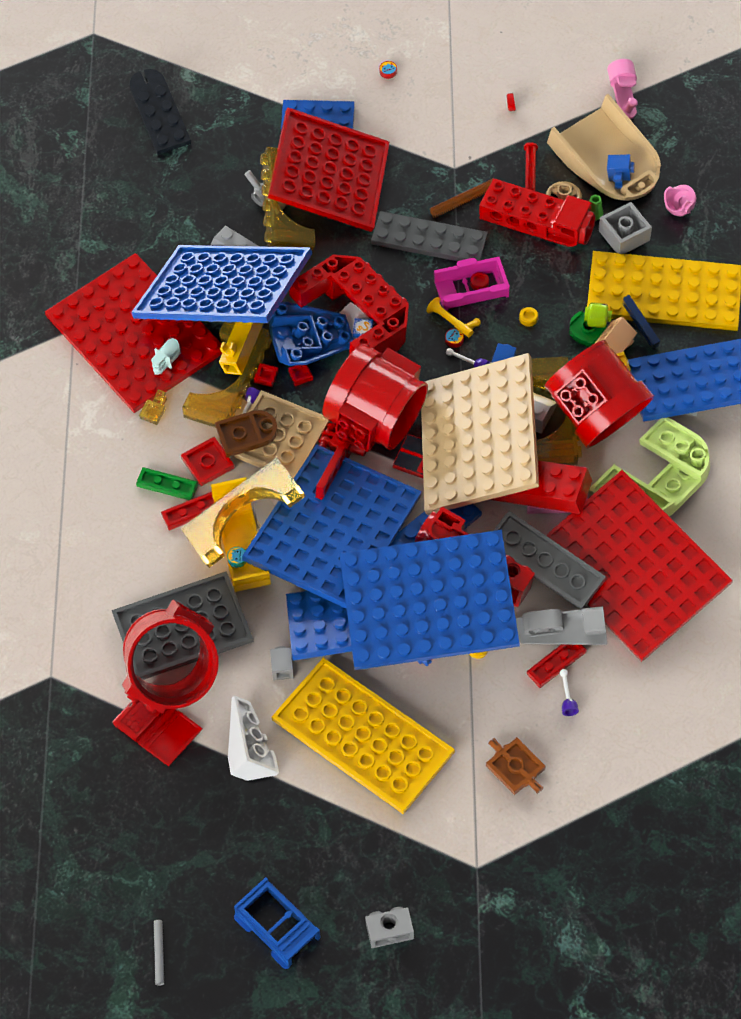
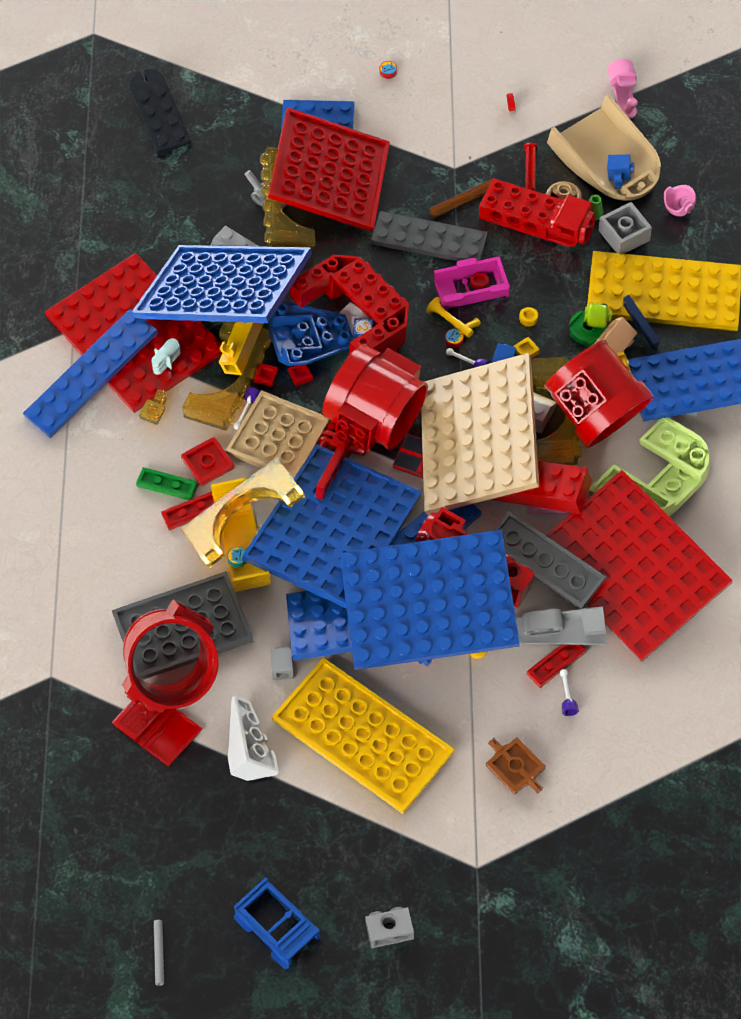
(89, 373): none -> blue plate
(246, 432): reddish brown plate -> none
(527, 346): none -> yellow plate

